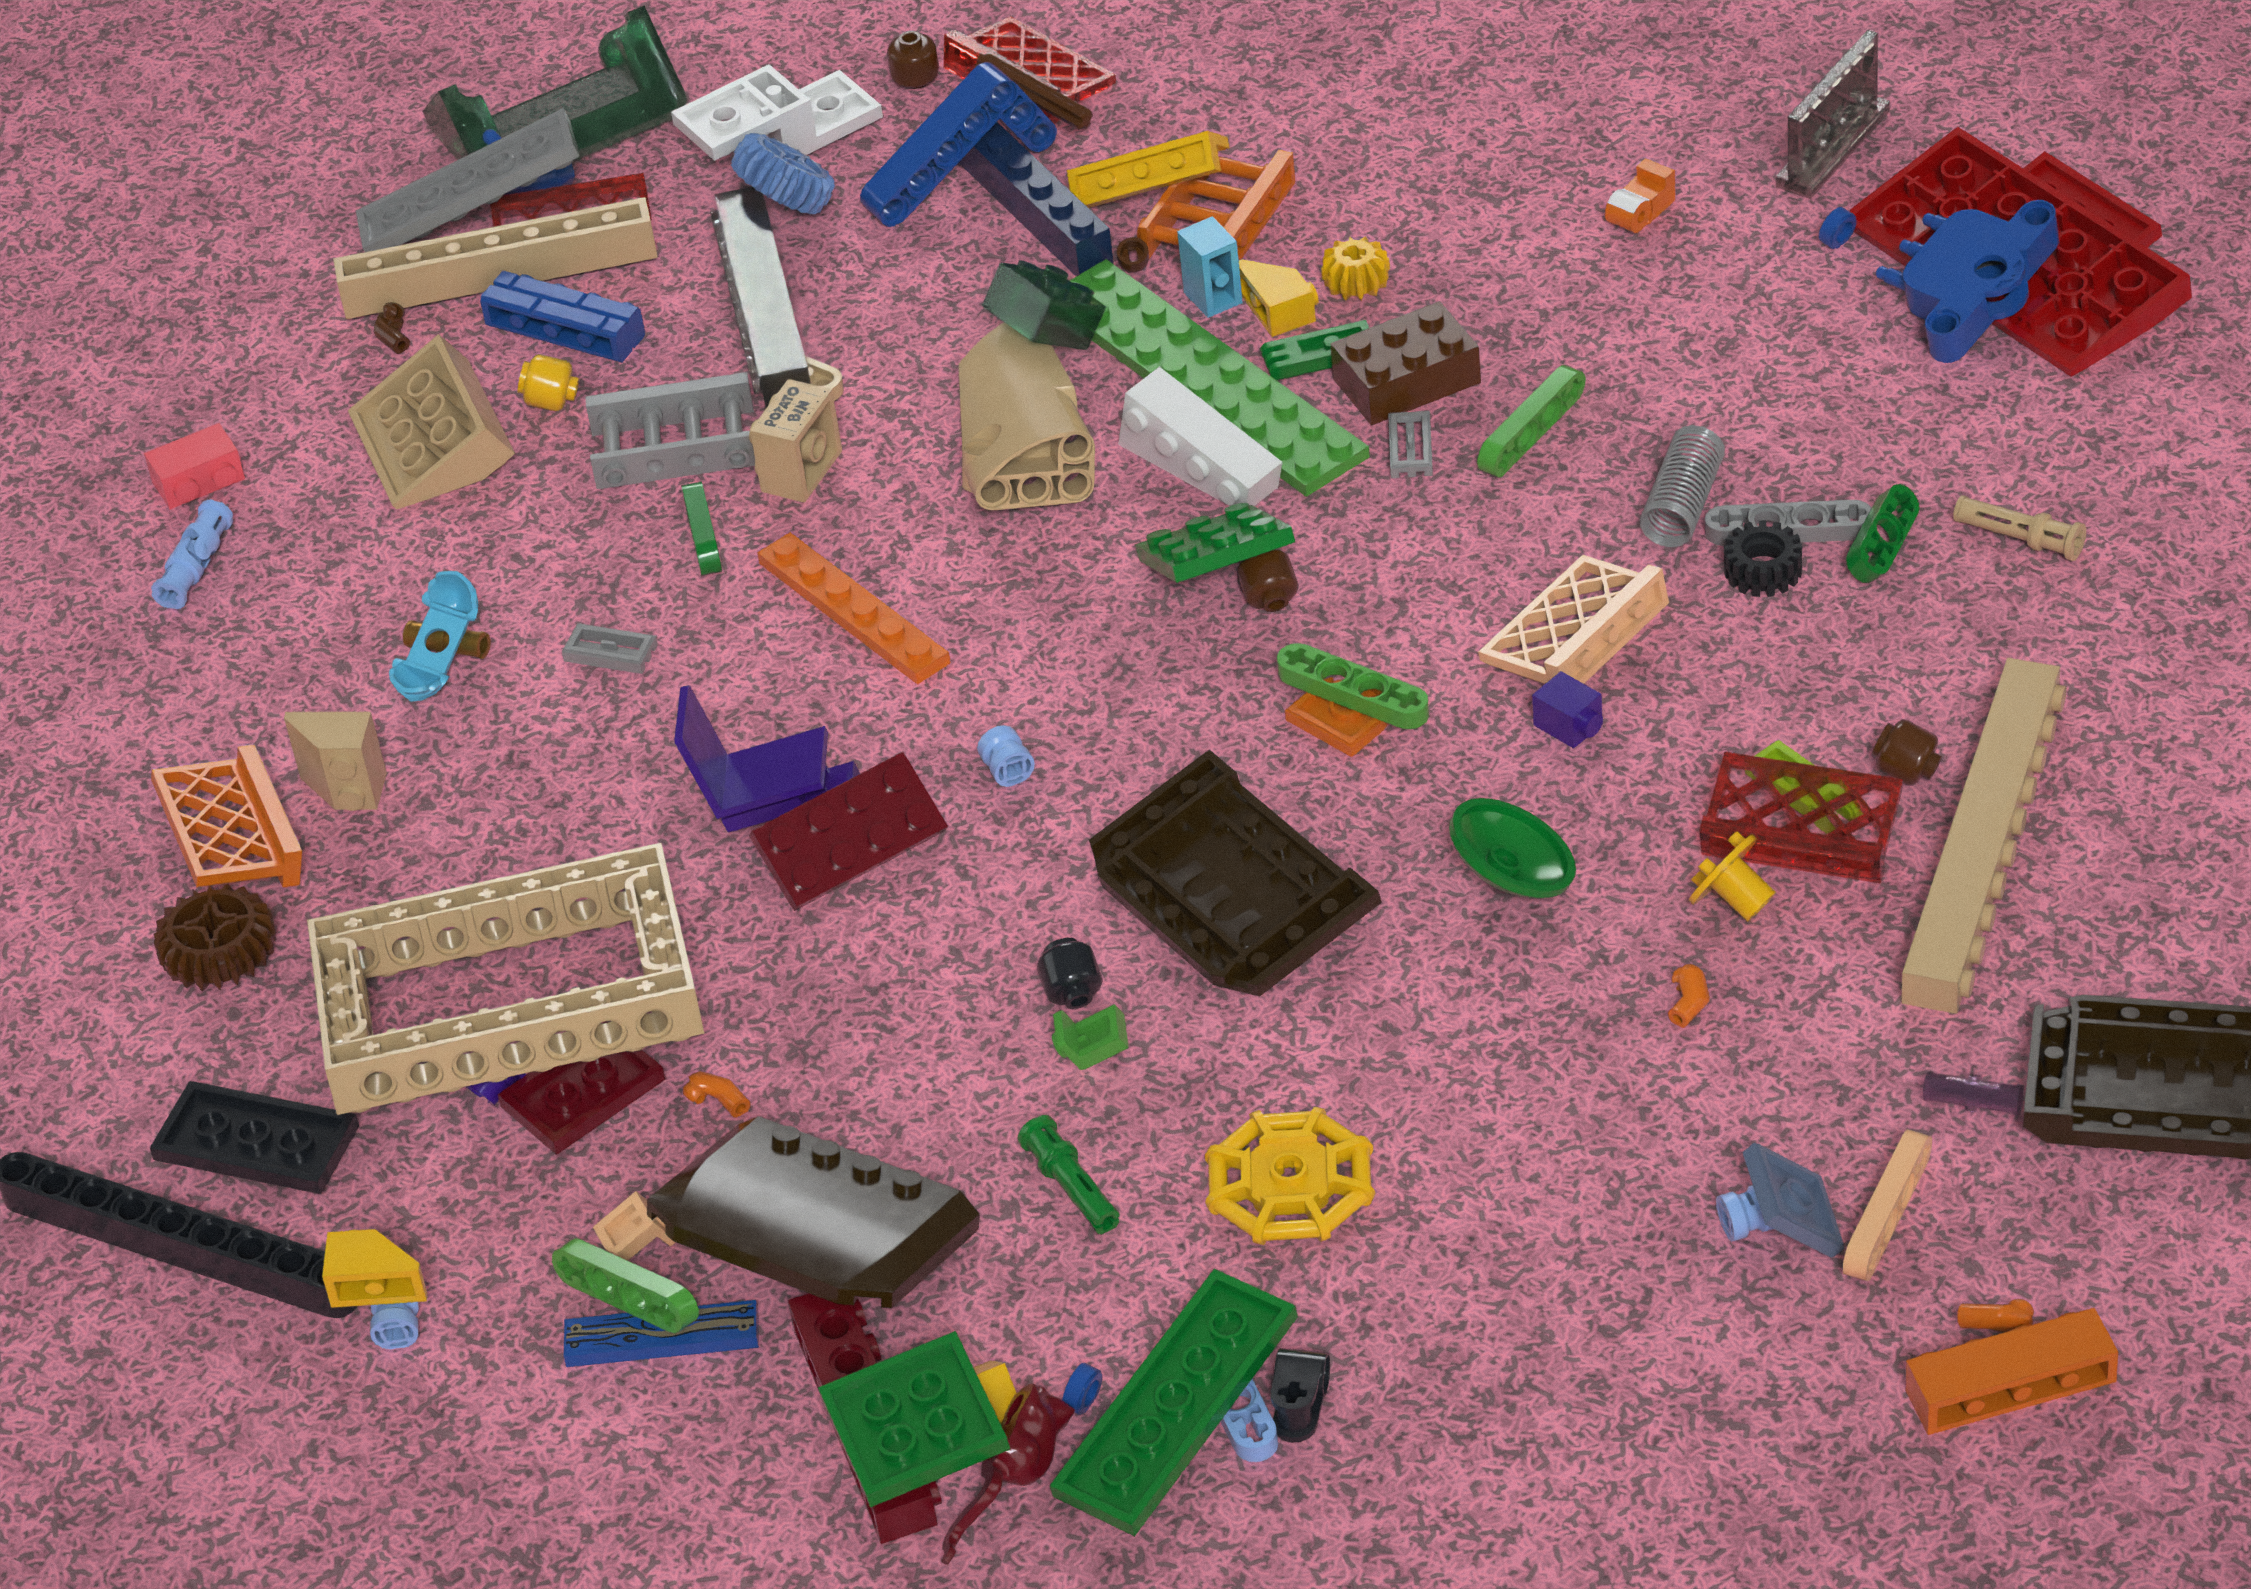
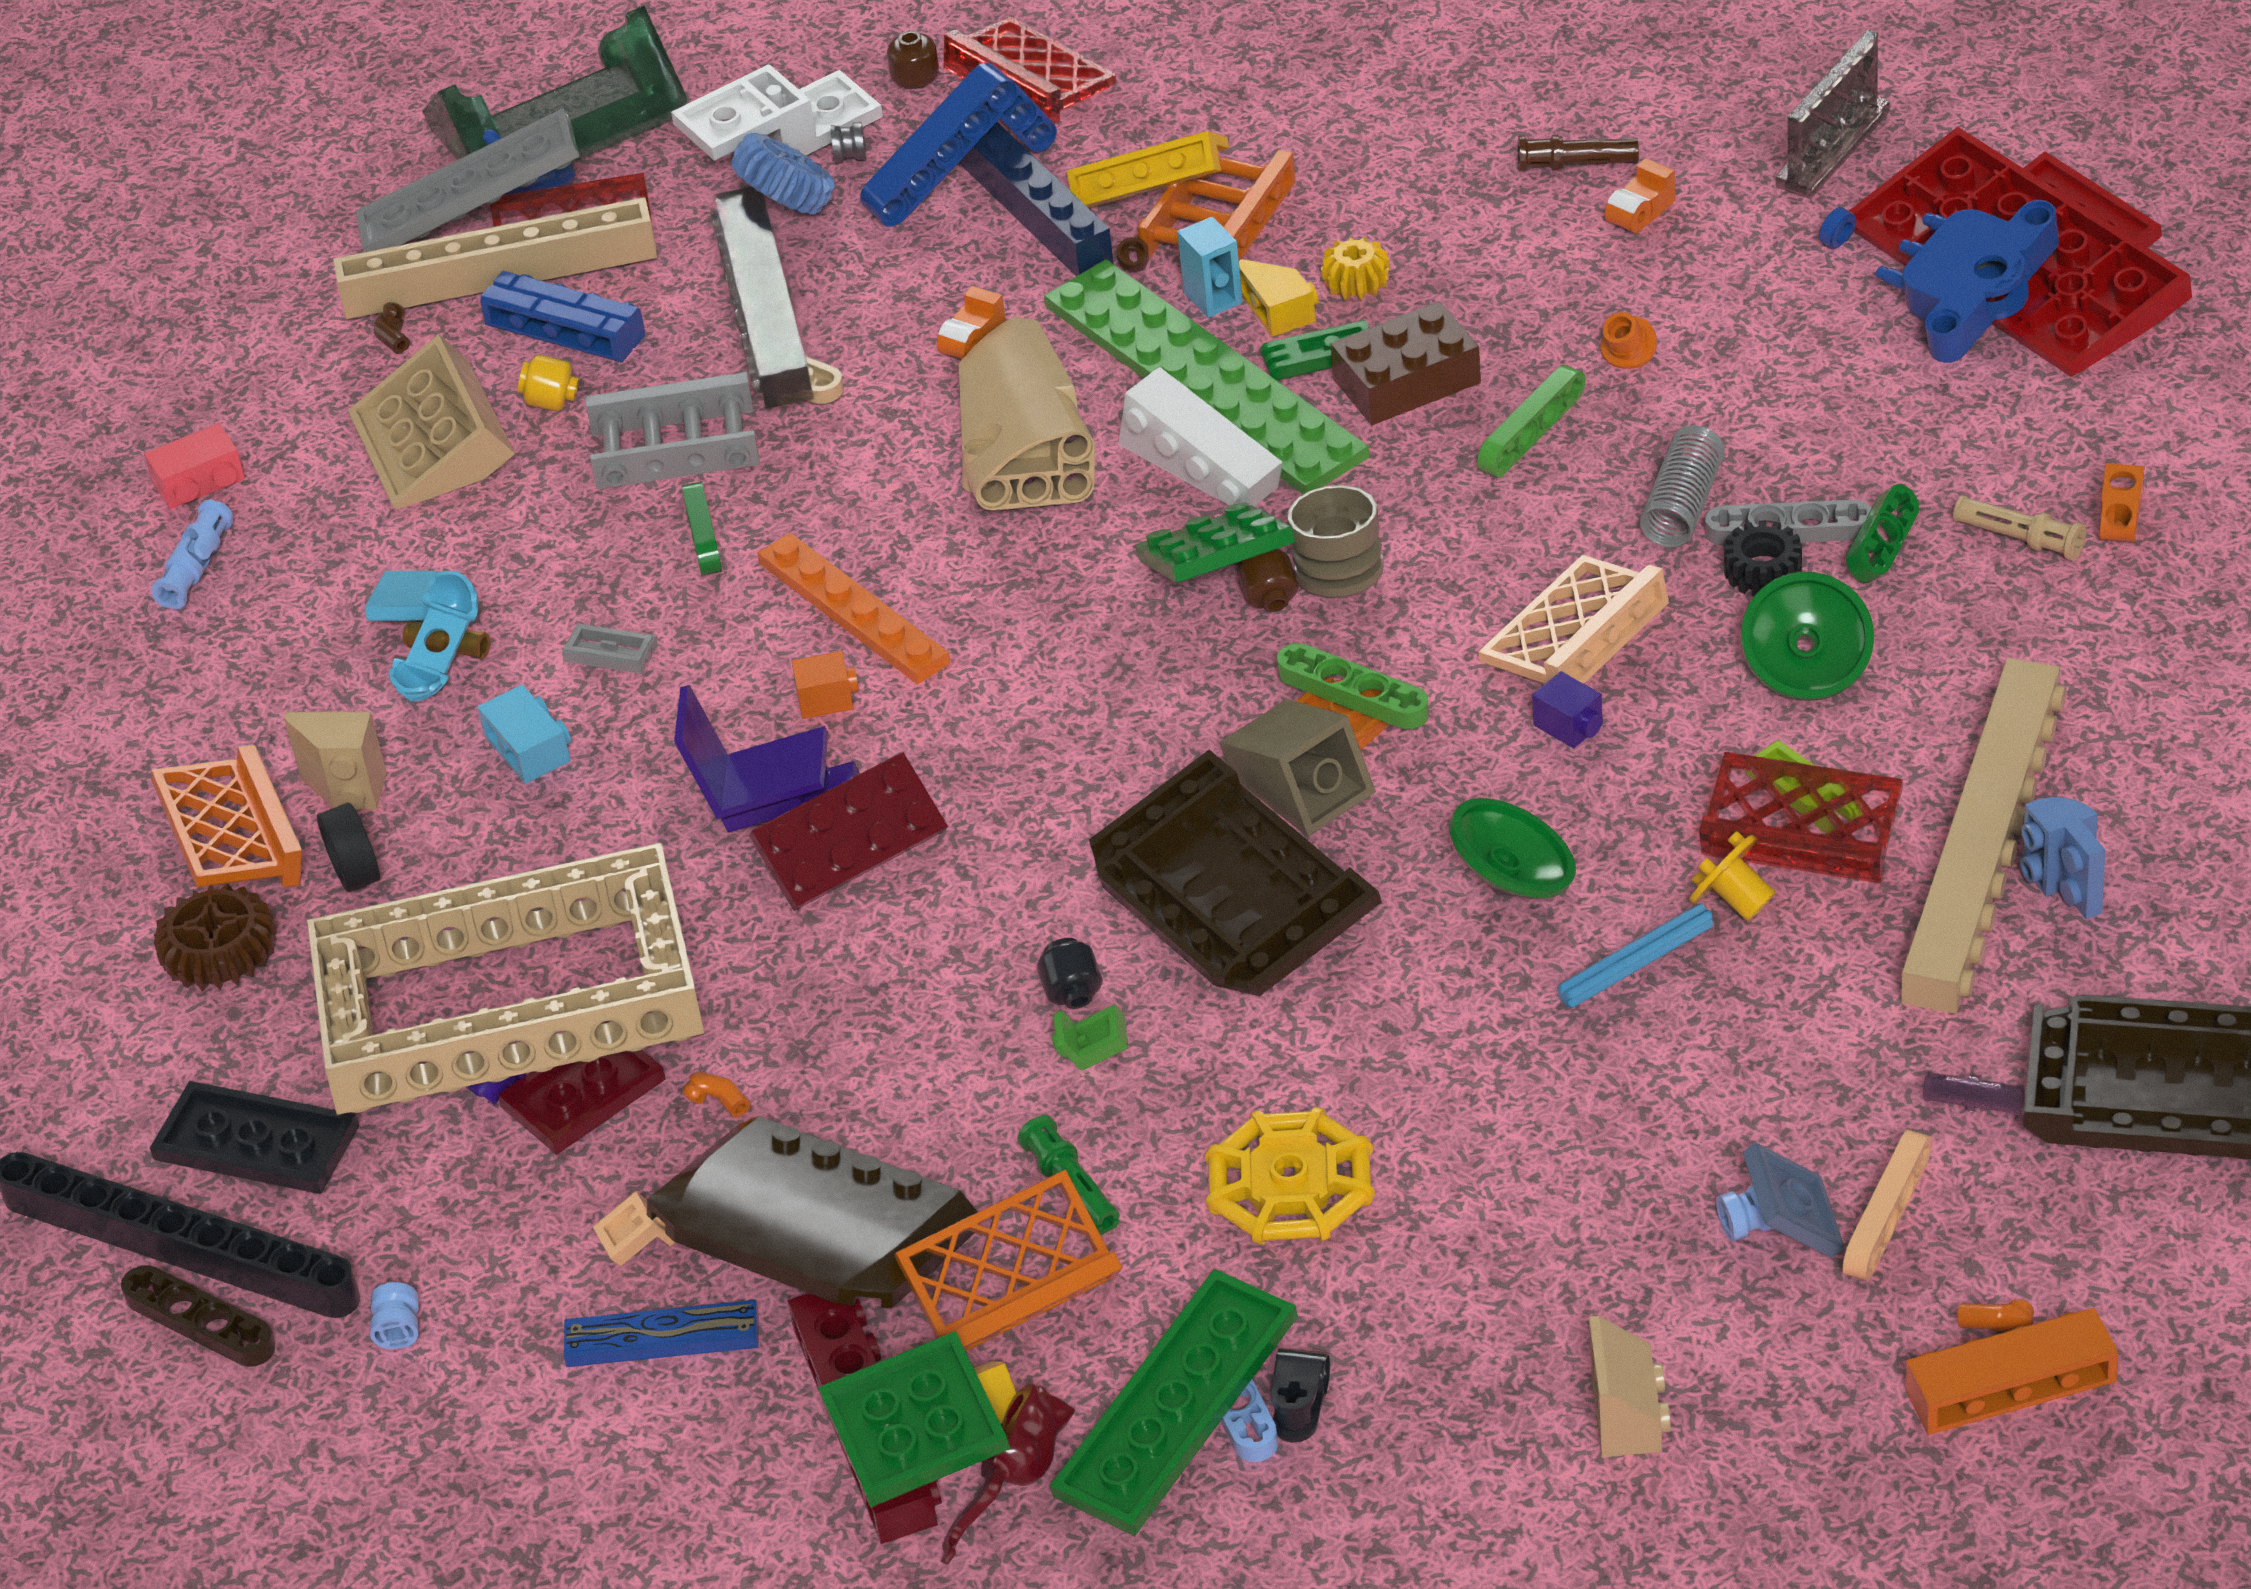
(201, 1312): none -> dark brown beam
(348, 847): none -> black tyre
(369, 1270): yellow slope -> none
(399, 596): none -> medium azure tile
(525, 733): none -> medium azure brick
(625, 1285): bright green beam -> none
(795, 440): tan brick -> none
(824, 684): none -> orange brick
(848, 142): none -> flat silver wheel
(974, 320): none -> orange leg
(1005, 756): light blue wheel -> none
(1028, 1301): none -> orange fence
(1043, 95): reddish brown axle -> none
(1044, 305): clear green piece -> none
(1082, 1388): blue tile -> none
(1300, 763): none -> dark tan slope
(1336, 541): none -> dark tan wheel
(1410, 465): light grey tile -> none
(1556, 151): none -> reddish brown pin
(1626, 1391): none -> tan slope
(1628, 341): none -> orange piece
(1635, 955): none -> dark azure axle
(1694, 994): orange arm -> none
(1814, 610): none -> green dish
(1907, 752): reddish brown head -> none
(2064, 852): none -> medium blue brick
(2121, 504): none -> orange leg

